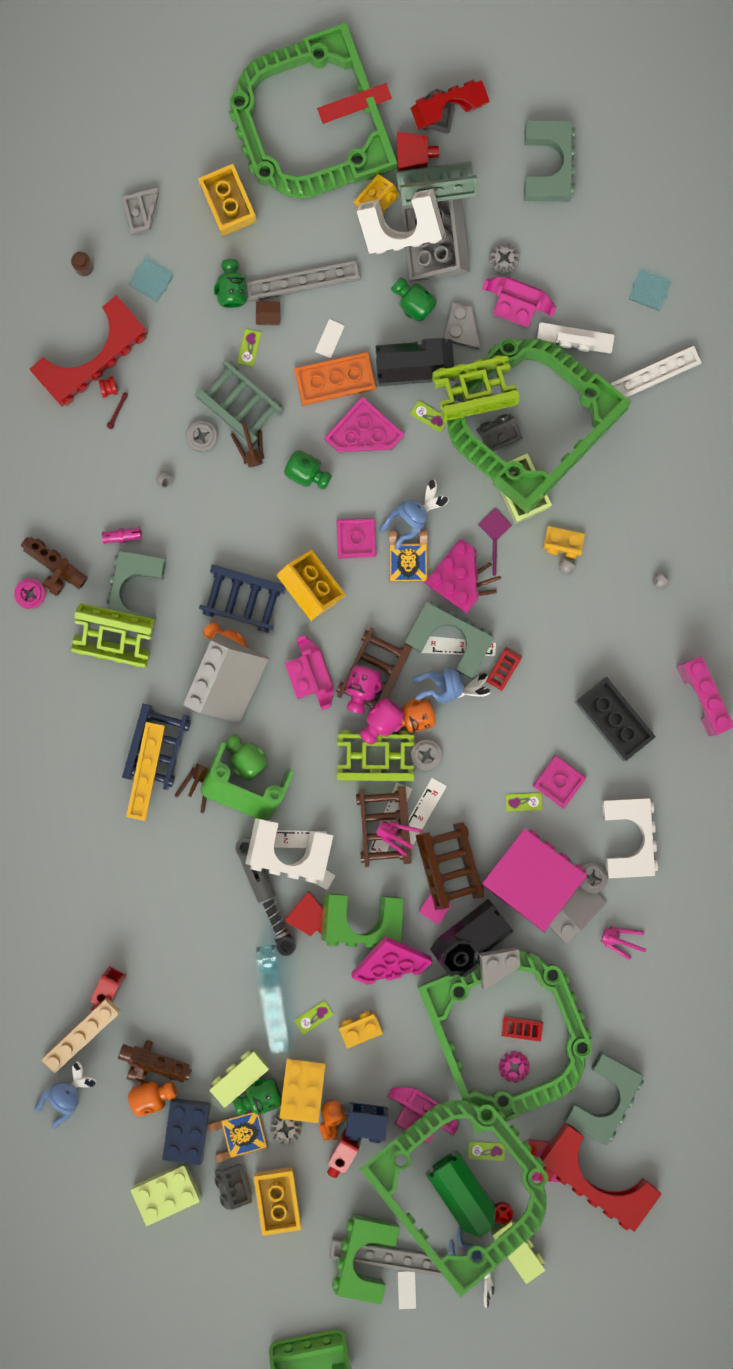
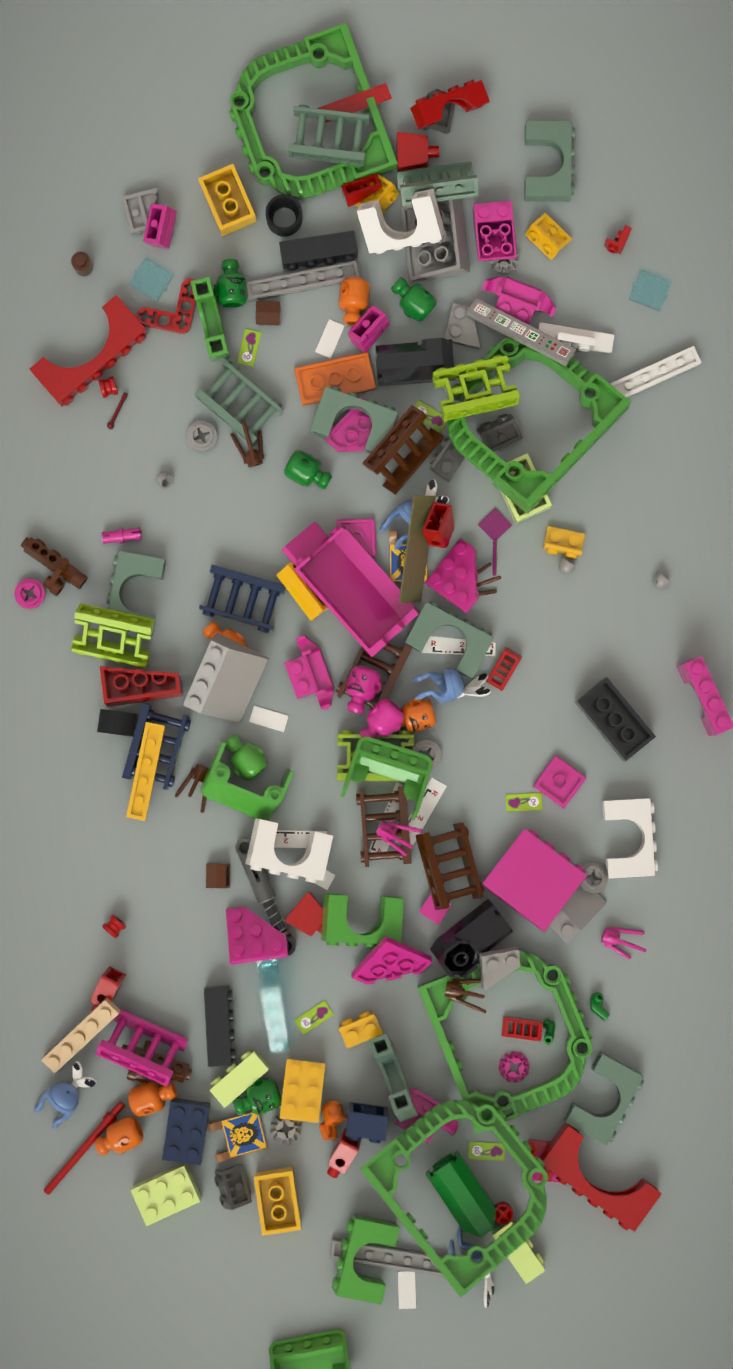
(108, 1119): none -> red bar
(114, 926): none -> red wheel
(116, 722): none -> black piece
(120, 1136): none -> orange piece
(135, 686): none -> red wedge
(136, 1063): none -> dark pink fence
(159, 226): none -> dark pink brick
(174, 318): none -> red beam
(210, 319): none -> bright green arch
(217, 875): none -> reddish brown piece
(218, 1026): none -> black brick
(252, 938): none -> dark pink plate
(268, 718): none -> white sticker
(277, 203): none -> black piece
(318, 250): none -> black brick
(335, 402): none -> sand green arch
(336, 153): none -> sand green fence
(350, 585): none -> dark pink panel
(353, 298): none -> orange piece
(355, 192): none -> red slope
(368, 328): none -> dark pink brick
(391, 762): none -> bright green windscreen
(394, 440): none -> reddish brown fence
(395, 1080): none -> sand green arch
(416, 551): none -> olive window
(436, 531): none -> red torso
(447, 461): none -> dark grey bracket
(454, 990): none -> reddish brown plant
(494, 230): none -> dark pink slope
(521, 332): none -> light grey tile
(548, 236): none -> yellow bracket
(550, 1031): none -> green arm
(596, 1006): none -> green arm
(621, 238): none -> red bracket

